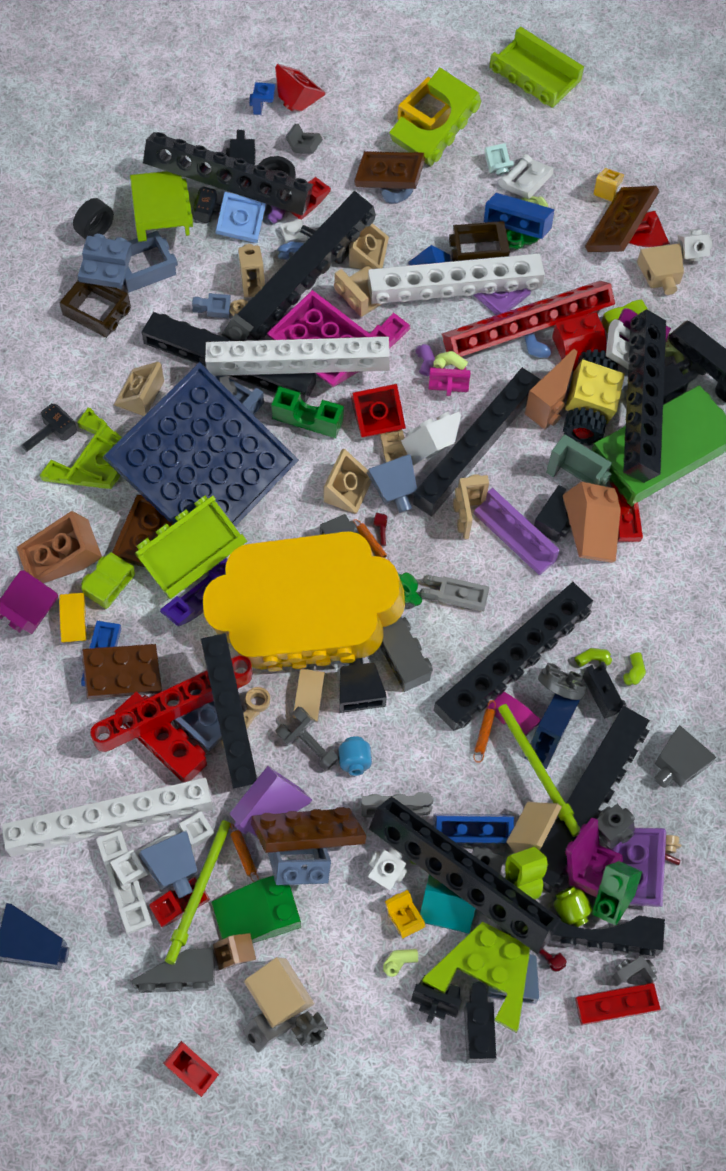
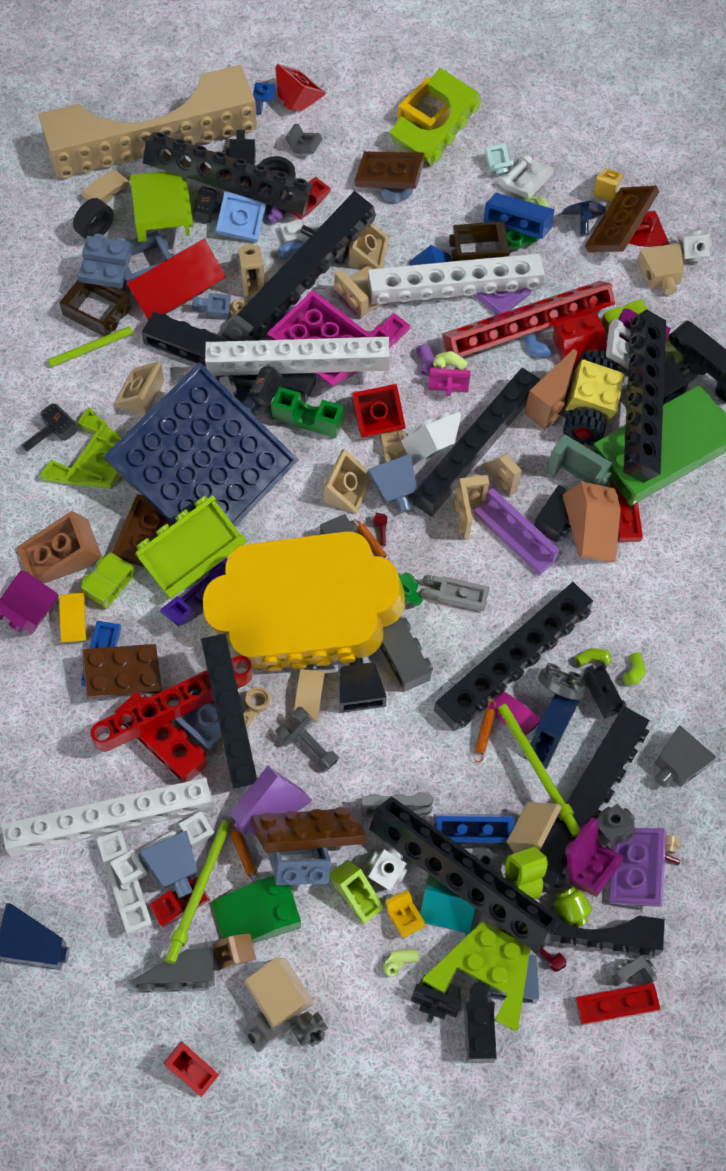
(87, 142): none -> tan arch
(88, 347): none -> lime bar
(106, 186): none -> tan slope
(177, 279): none -> red slope
(263, 387): none -> black piece
(355, 755): dark azure head -> none
(356, 891): none -> lime arch
(504, 472): none -> tan wing
(537, 67): lime panel -> none
(585, 210): none -> dark blue shield
(616, 891): green slope -> none

